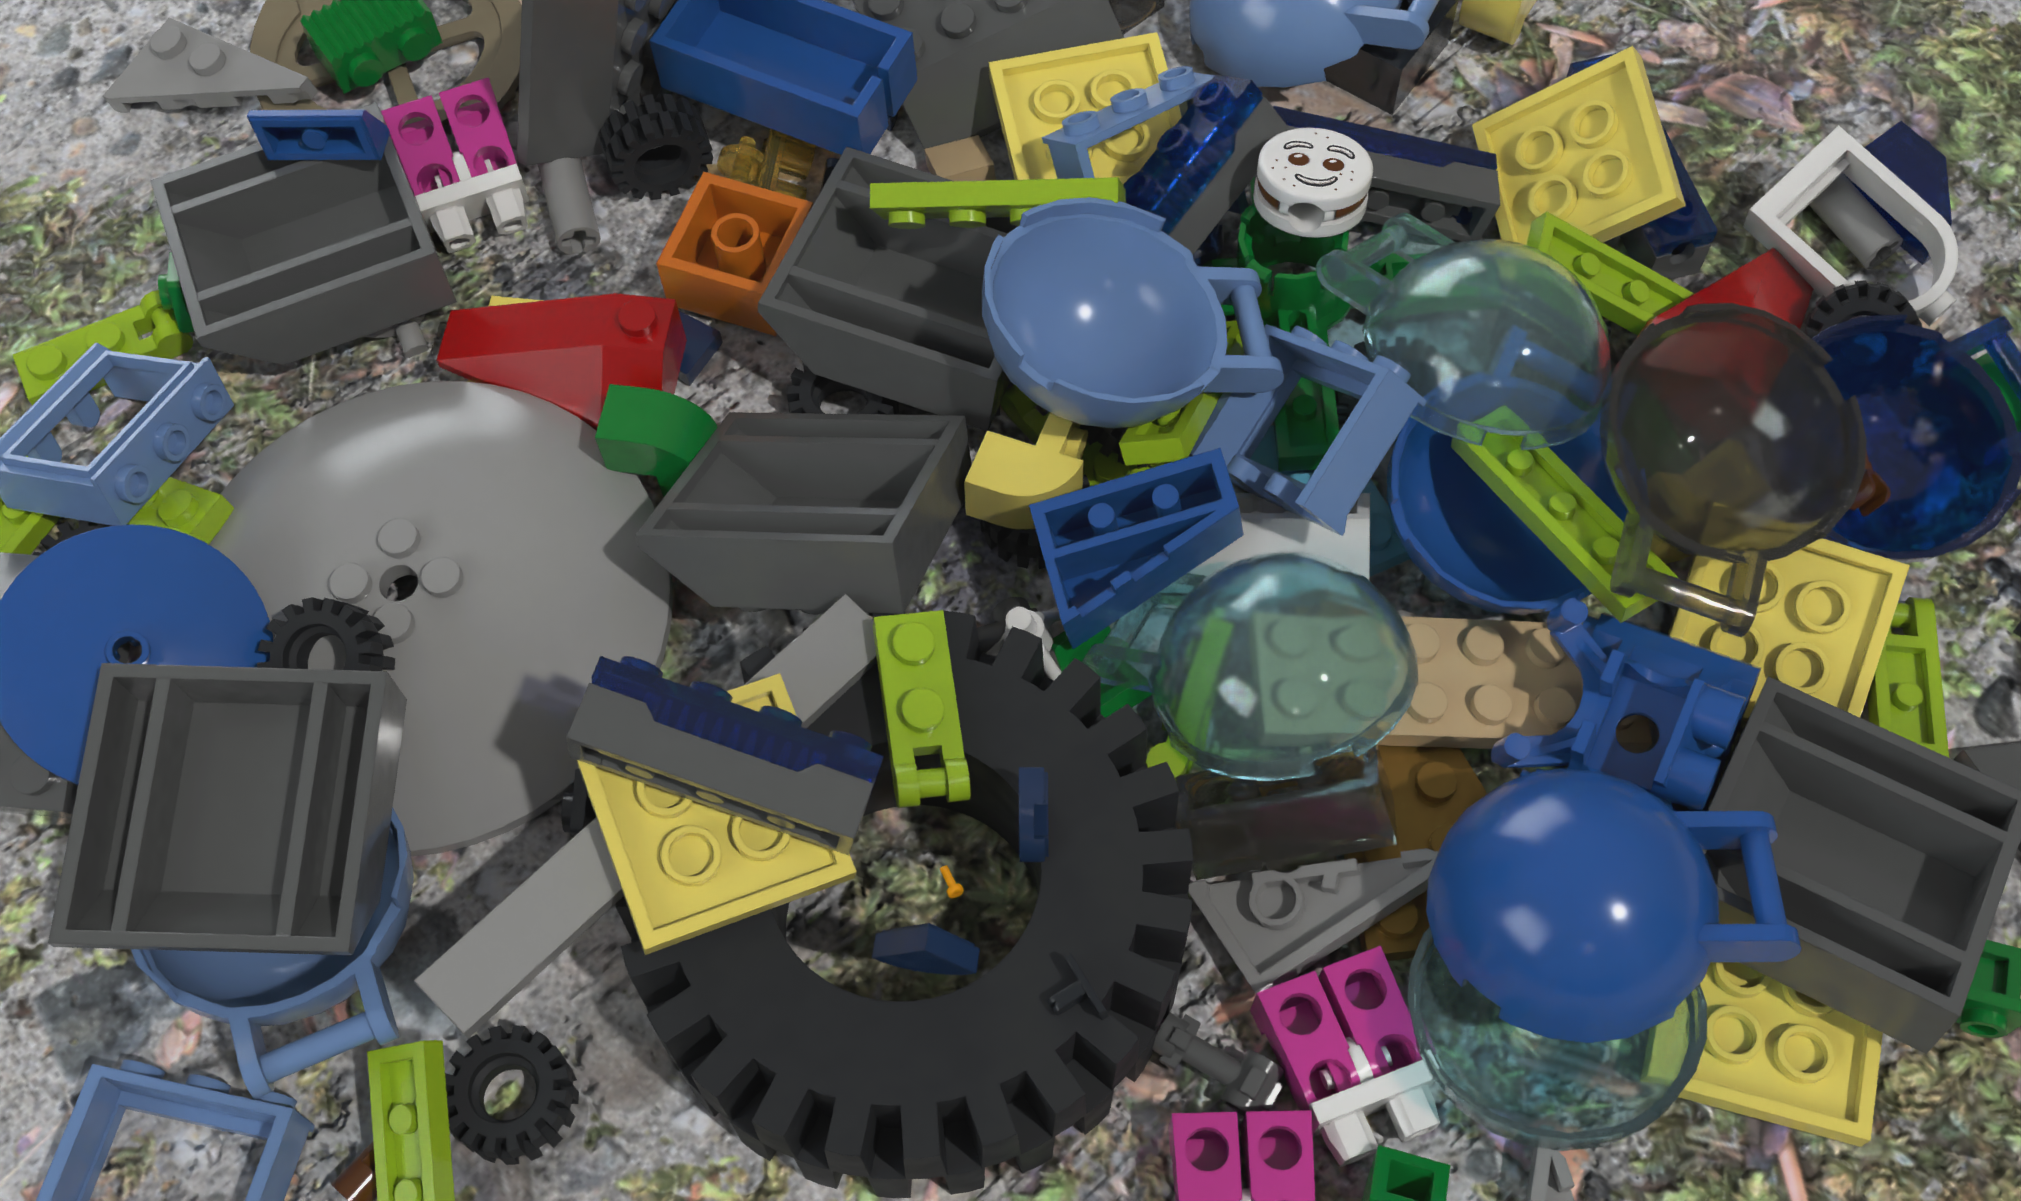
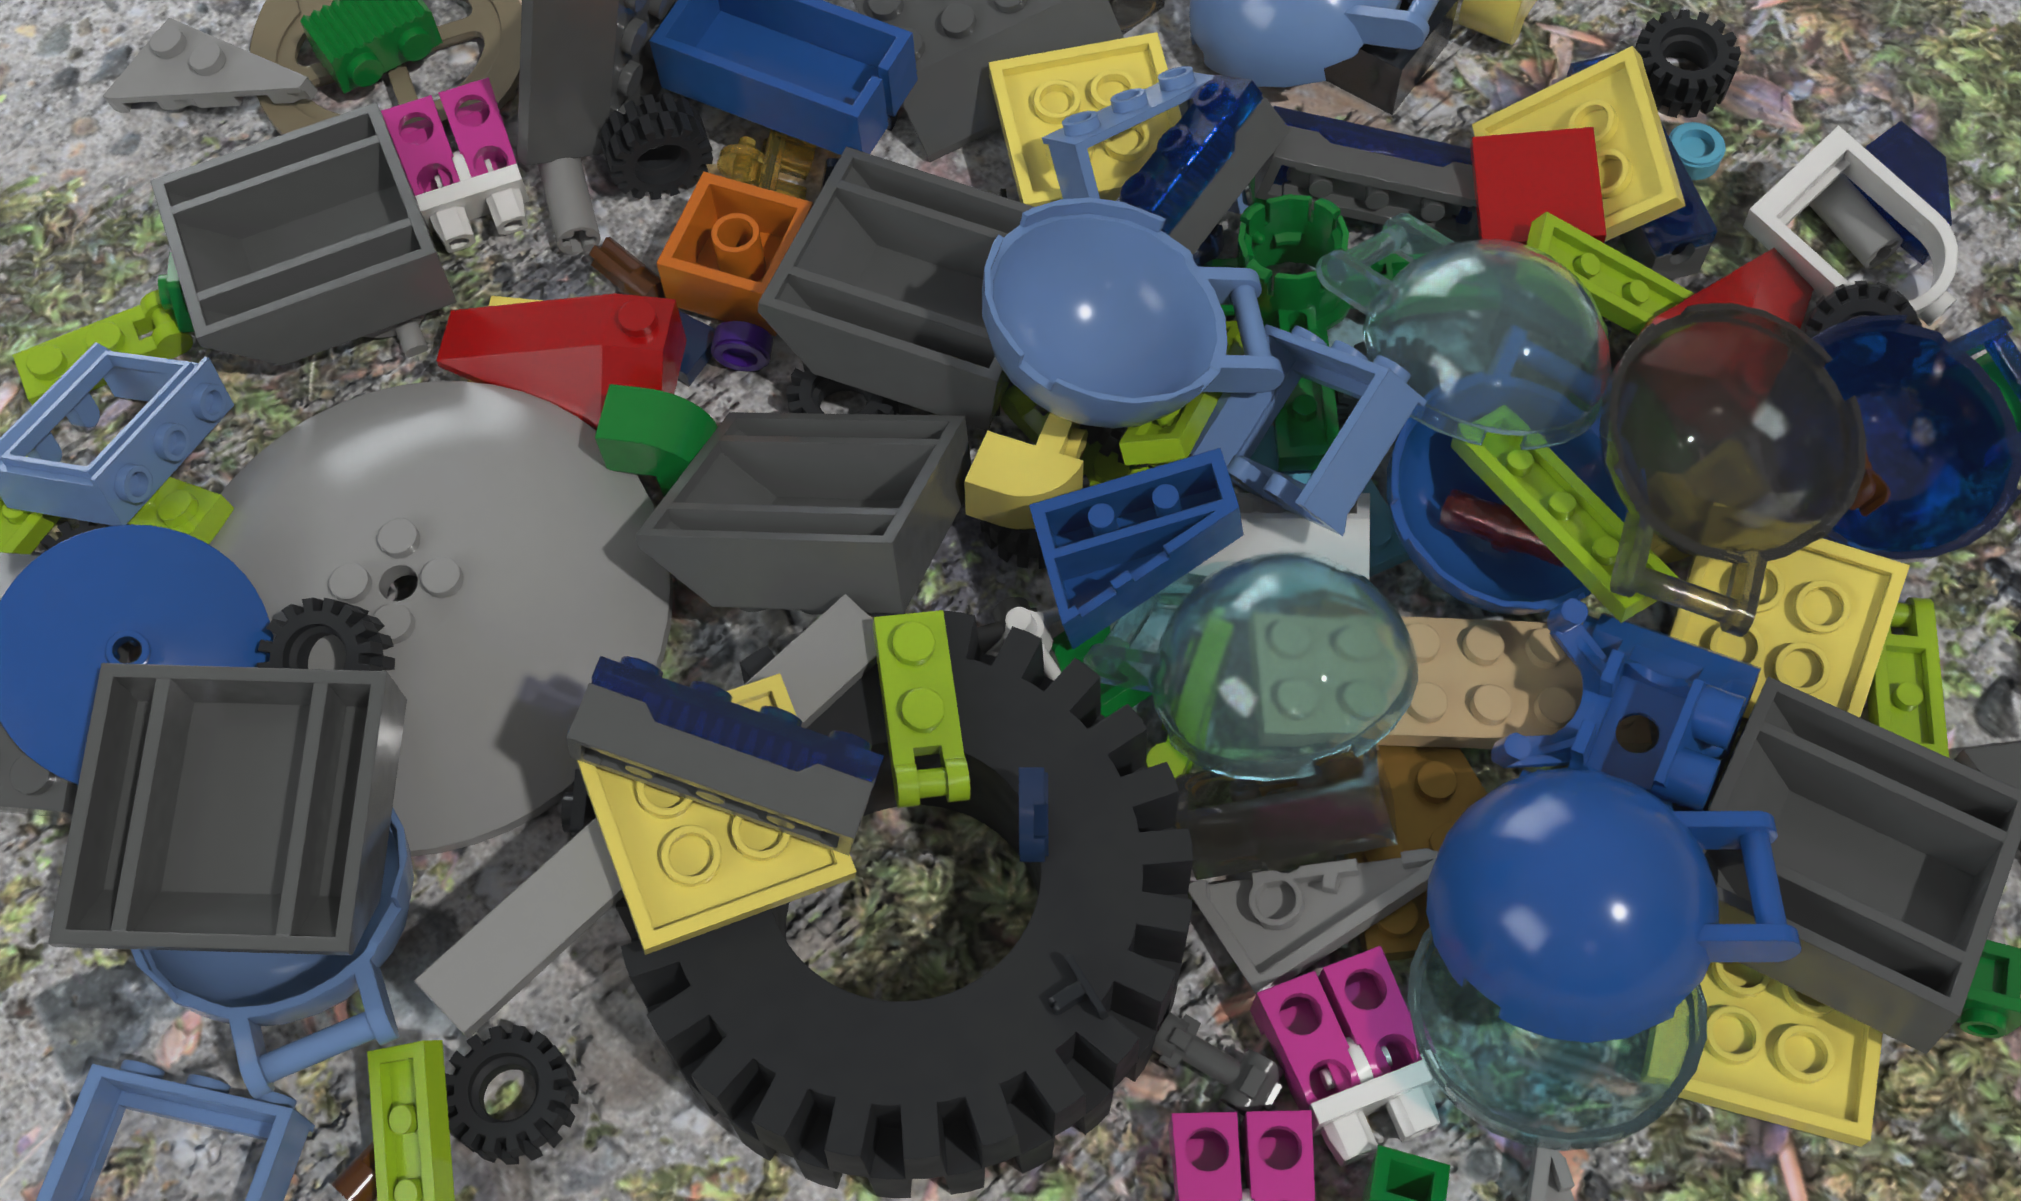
(319, 134): blue slope -> none
(625, 270): none -> reddish brown piece
(742, 346): none -> dark purple tile
(926, 950): dark blue tile -> none
(954, 890): light orange piece -> none
(961, 160): tan tile -> none
(971, 202): lime plate -> none
(1312, 182): white head -> none
(1493, 524): none -> pin
(1535, 174): none -> red tile
(1697, 43): none -> black tyre
(1699, 148): none -> medium azure tile

